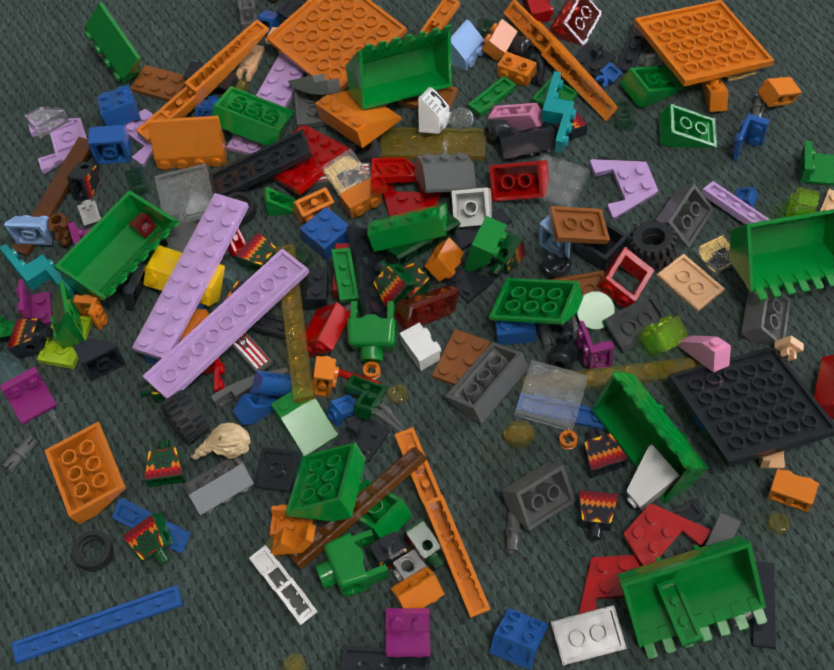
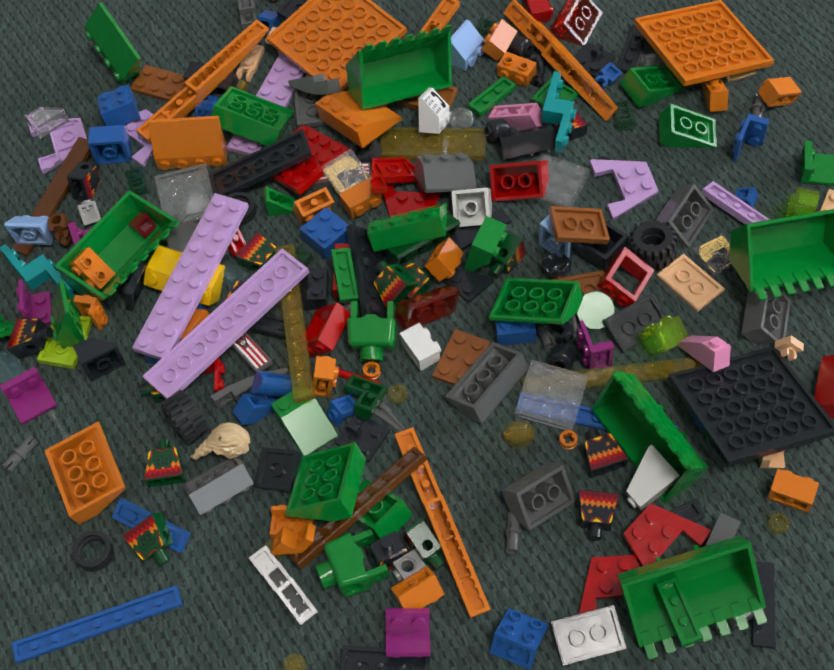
(91, 268): none -> orange brick

